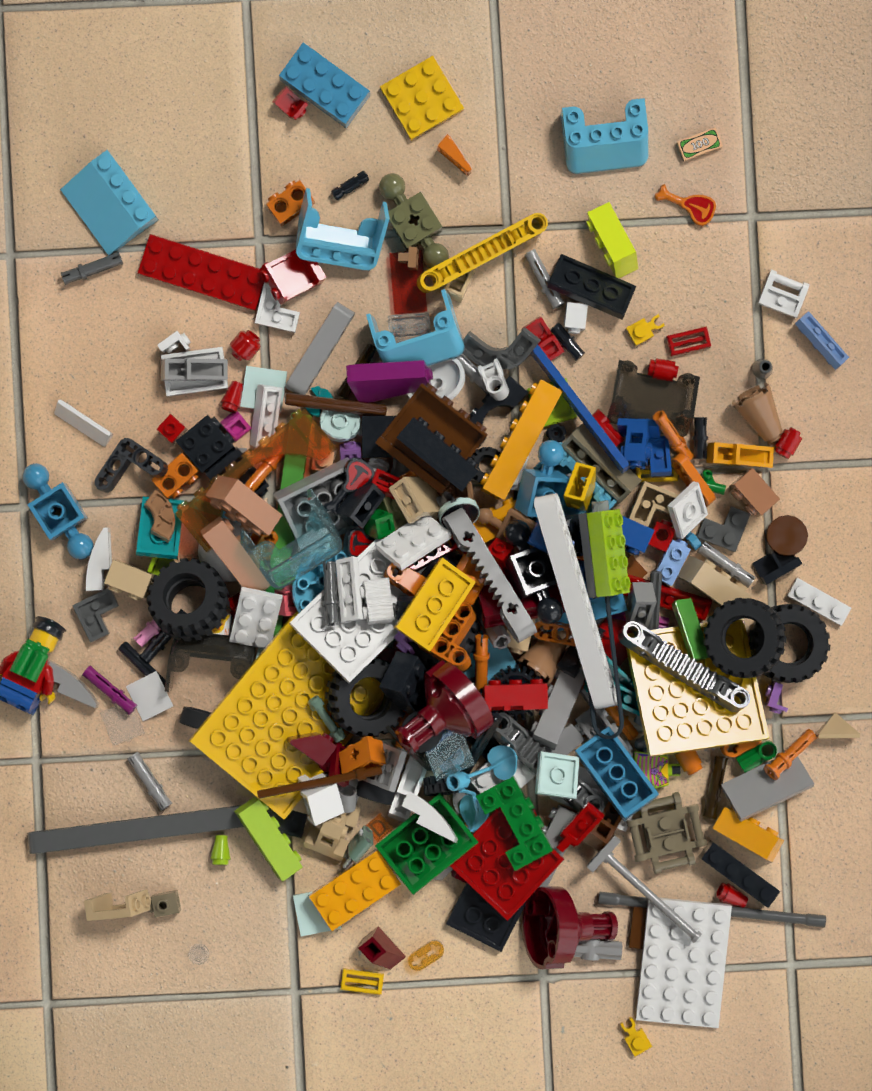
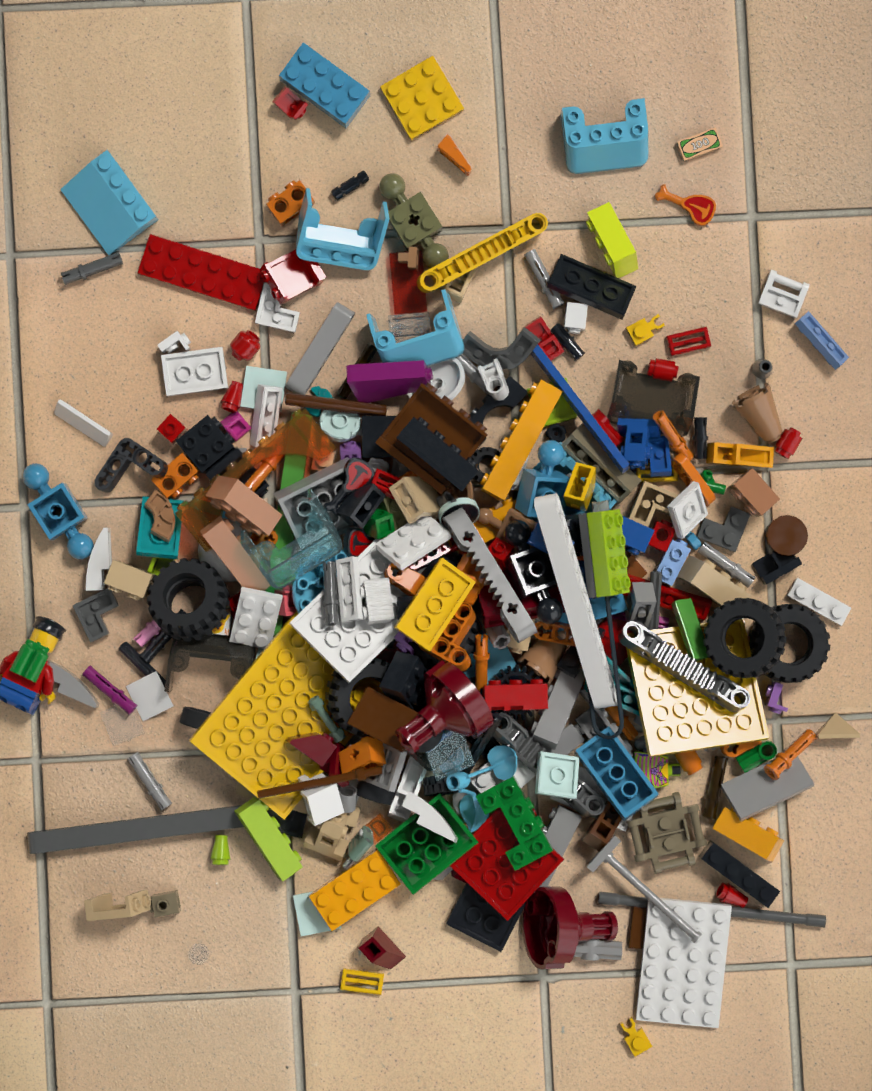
(194, 369): light grey slope -> none
(380, 717): none -> reddish brown tile
(423, 950): clear yellow beam -> none
(579, 827): red hinge -> none

